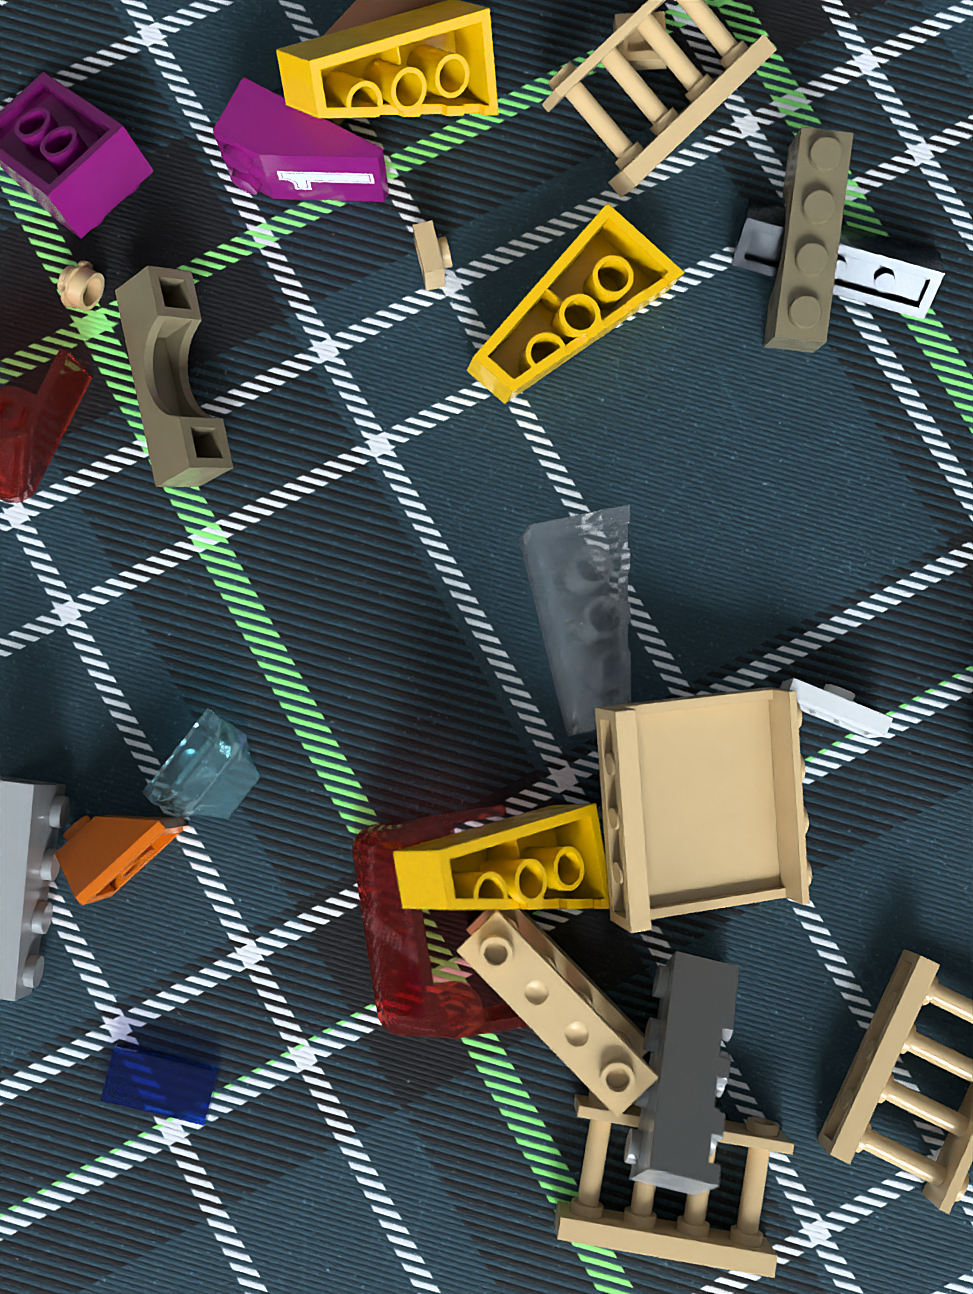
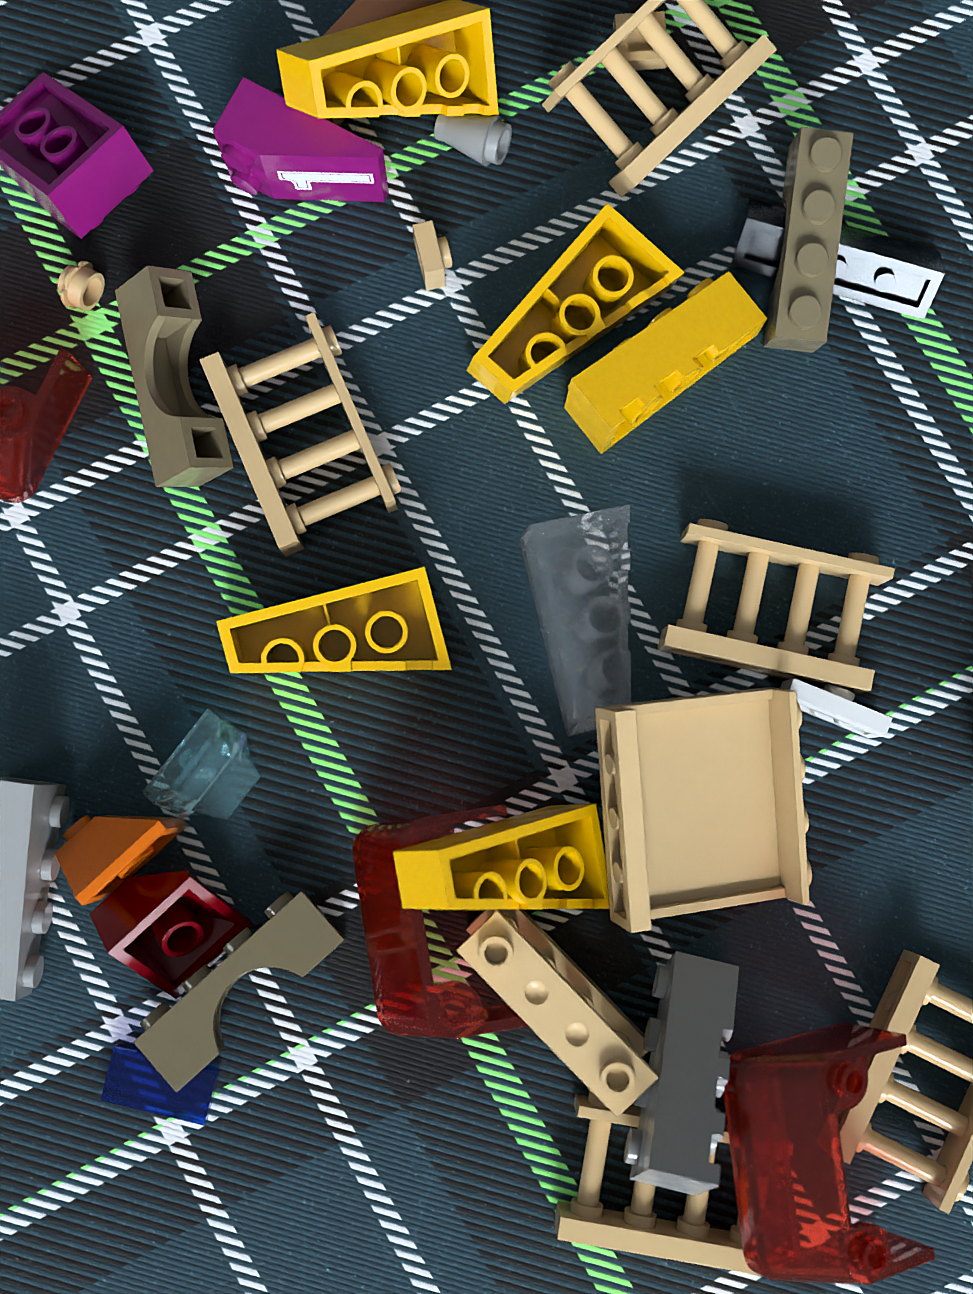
(166, 927): none -> dark red slope
(189, 1034): none -> dark tan arch
(252, 428): none -> tan fence
(349, 629): none -> yellow wedge
(476, 135): none -> light grey cone
(662, 360): none -> yellow wedge
(791, 656): none -> tan fence
(791, 1162): none -> clear red windscreen

